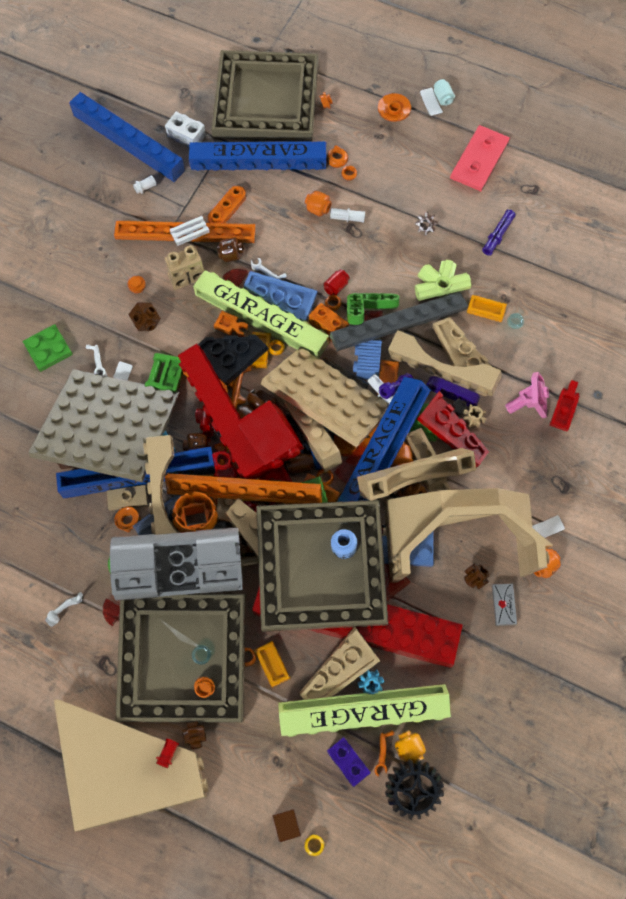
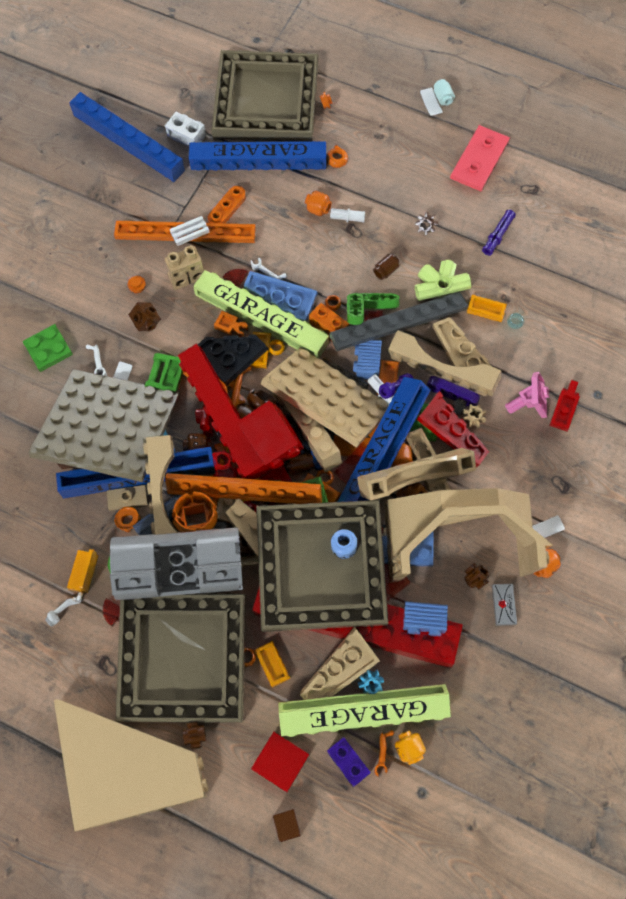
(82, 571): none -> light orange panel
(144, 184): white pin -> none
(167, 753): red pin -> none
(194, 652): clear light blue piece -> none
(204, 687): orange plate -> none
(230, 249): reddish brown head -> none
(280, 762): none -> red tile
(306, 845): yellow piece -> none
(336, 282): red brick -> none
(349, 168): orange piece -> none
(386, 266): none -> reddish brown brick
(394, 107): orange dish -> none
(425, 618): none -> medium blue brick
(430, 794): black gear -> none

